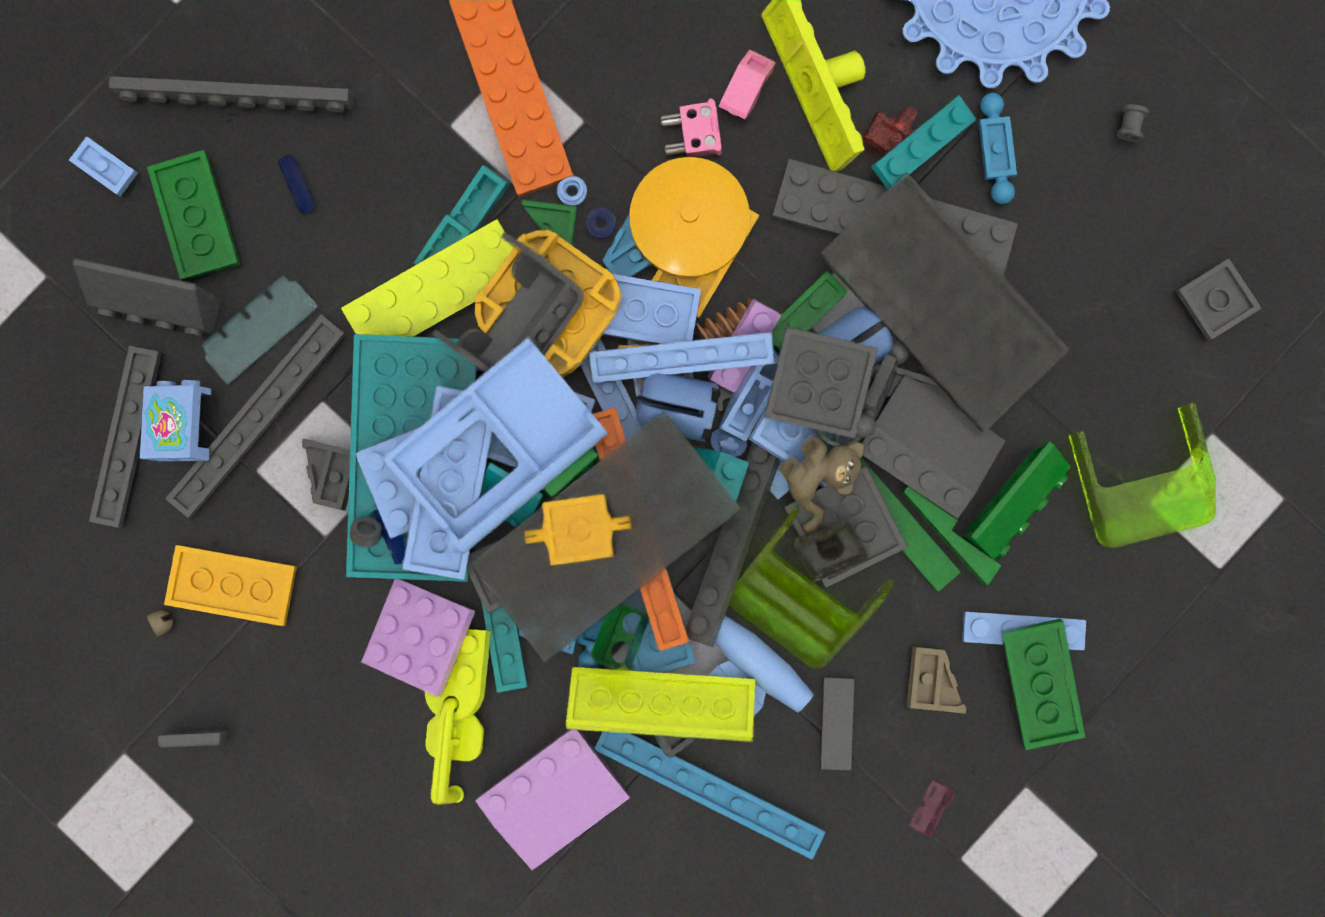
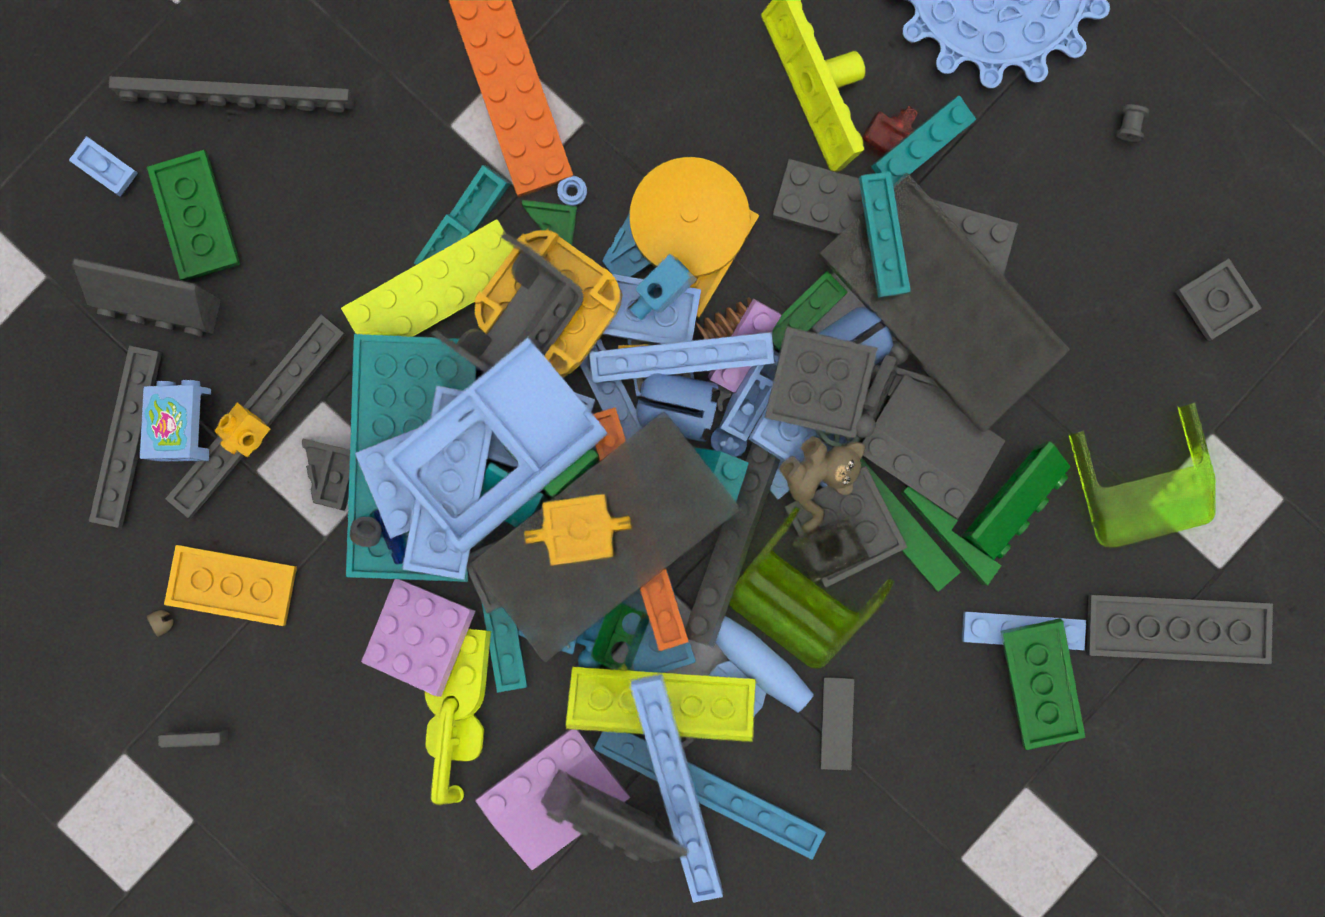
(241, 430): none -> yellow brick
(265, 328): clear light blue windscreen -> none
(296, 184): clear blue axle -> none
(600, 213): clear blue plate -> none
(610, 820): none -> dark grey slope
(674, 281): none -> dark azure torso
(677, 786): none -> light blue plate
(701, 129): bright pink piece -> none
(746, 84): bright pink slope -> none
(884, 234): none -> teal plate
(932, 683): dark tan wing -> none
(932, 802): clear pink piece -> none
(997, 148): dark azure plate -> none
(1179, 629): none -> dark grey plate

